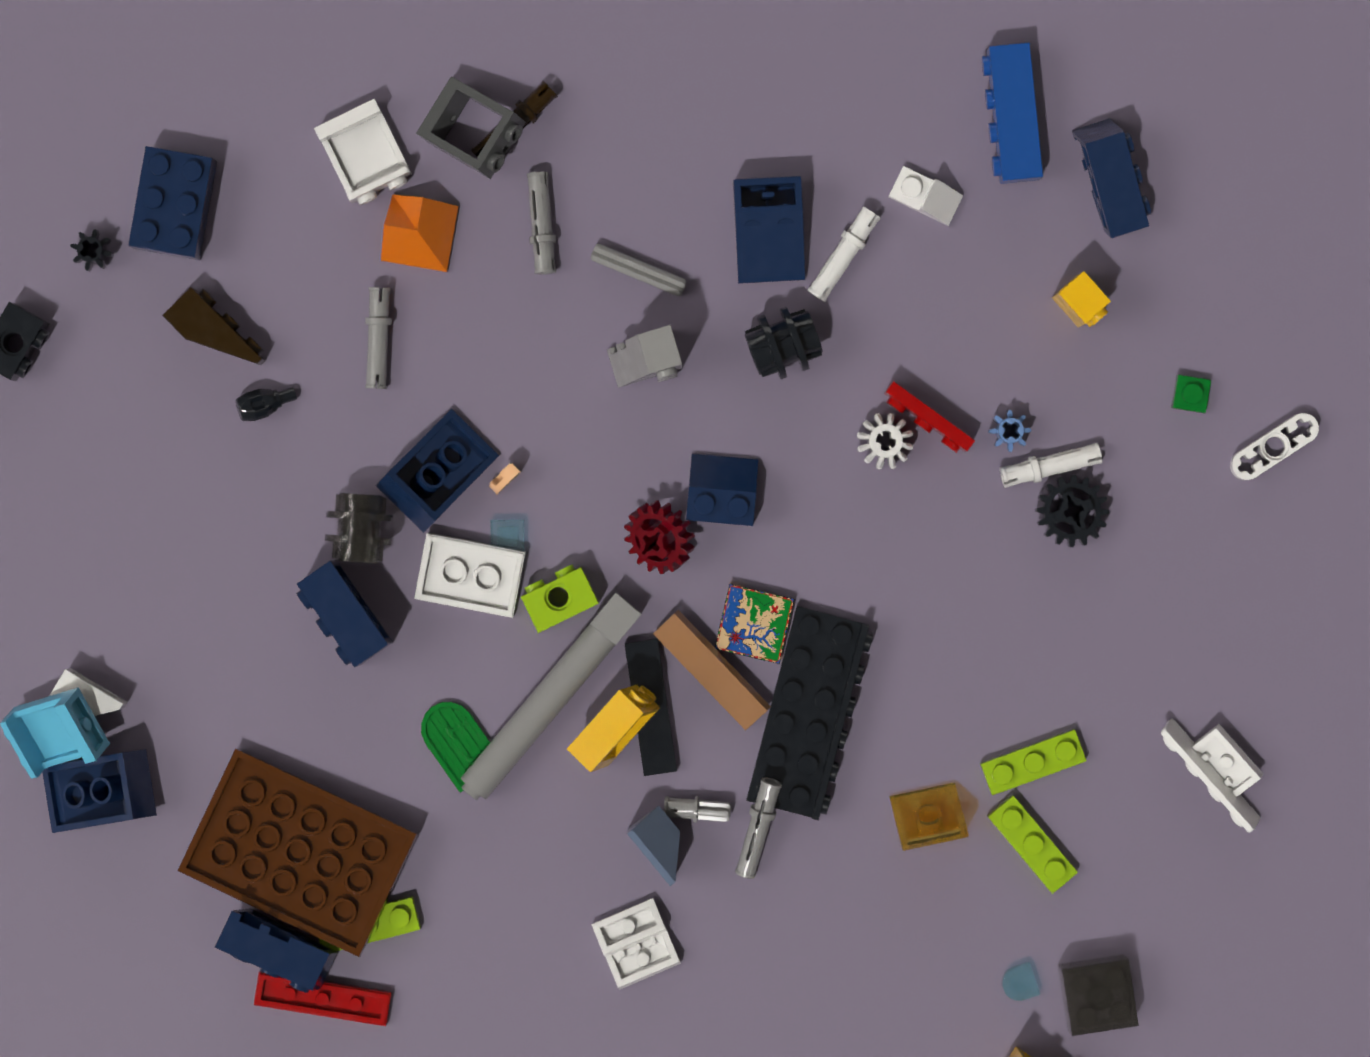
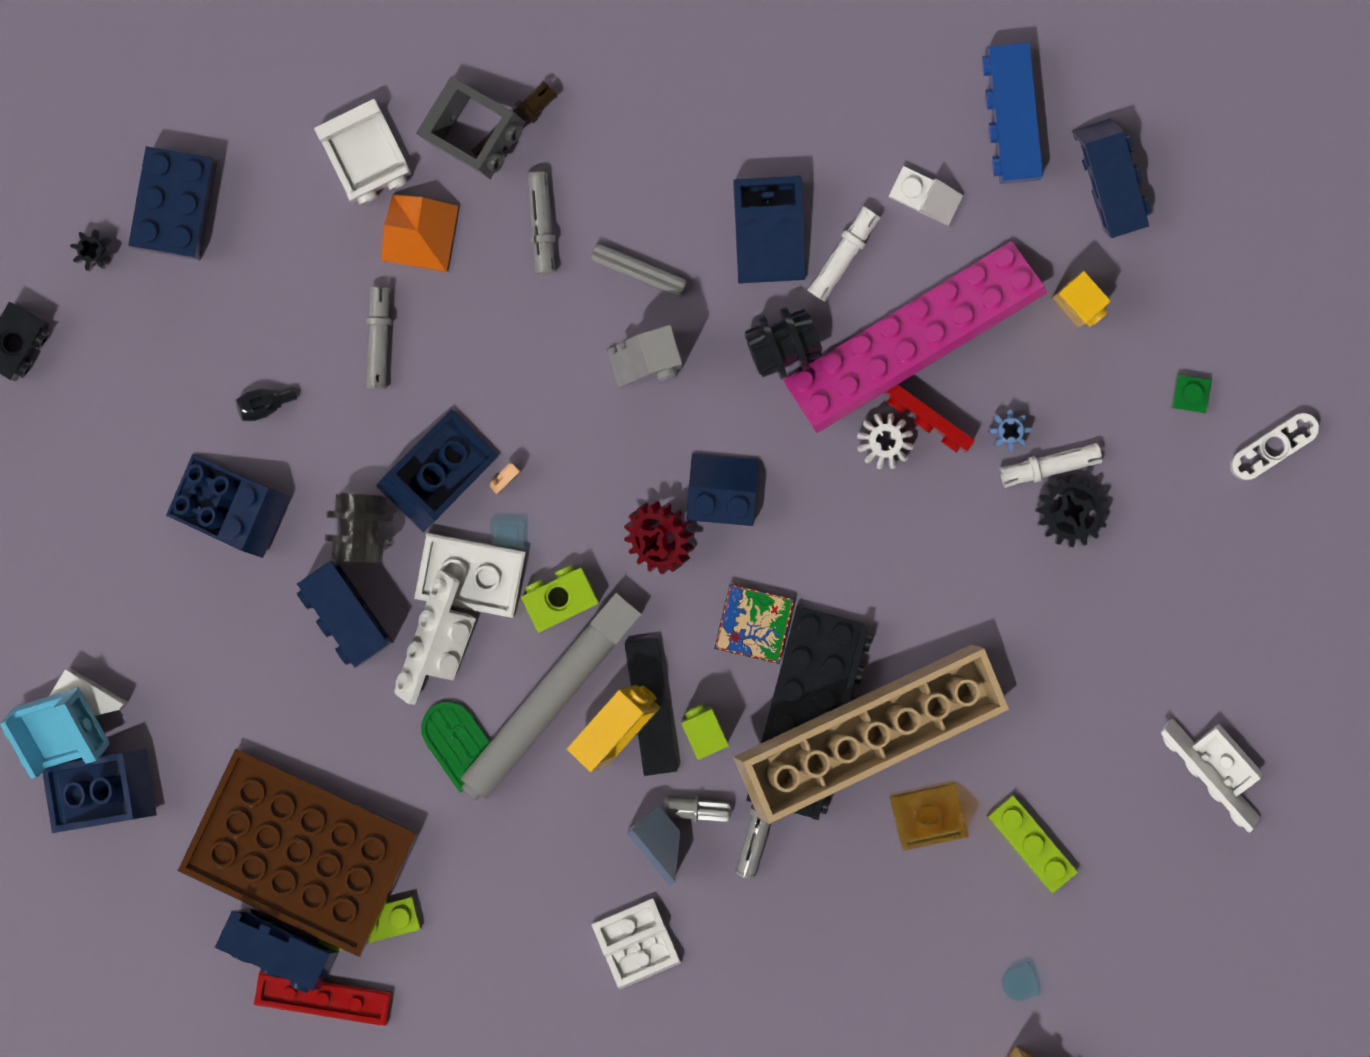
(200, 323): dark brown slope -> none
(227, 506): none -> dark blue slope
(437, 641): none -> white bracket
(703, 731): none -> lime brick
(711, 670): medium nougat tile -> none
(871, 733): none -> tan brick
(915, 336): none -> dark pink plate
(1033, 762): lime plate -> none
(1098, 995): clear smoke brick -> none

